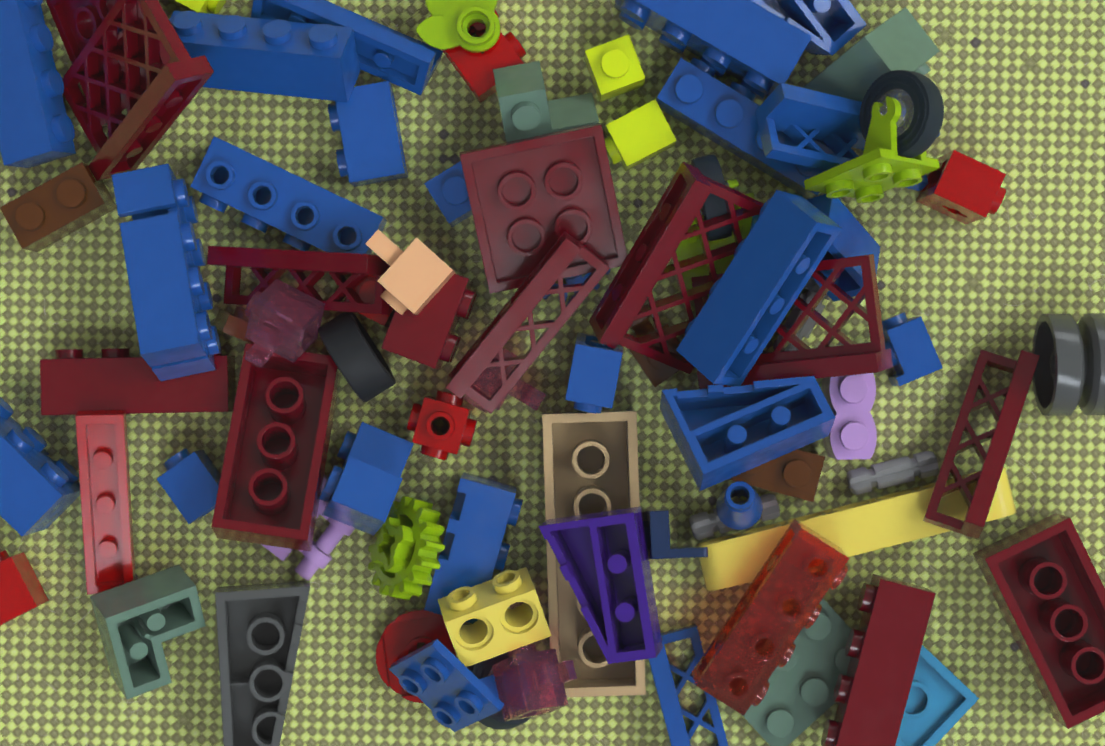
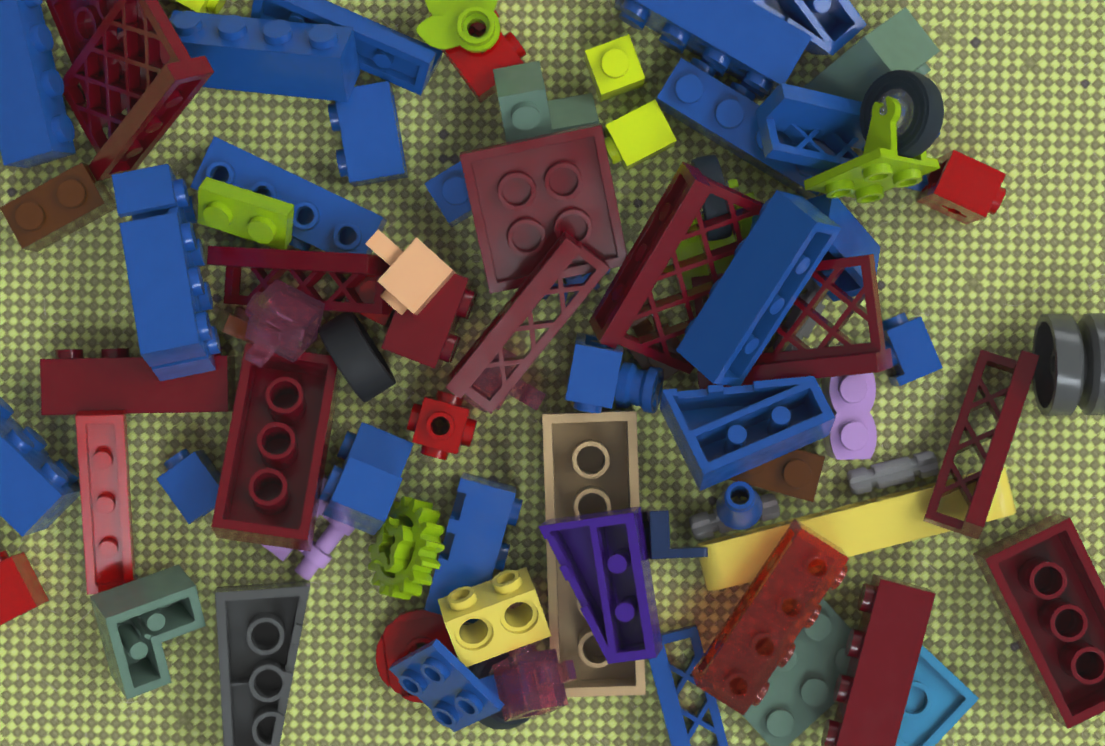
(245, 213): none -> lime plate
(639, 387): none -> blue wheel

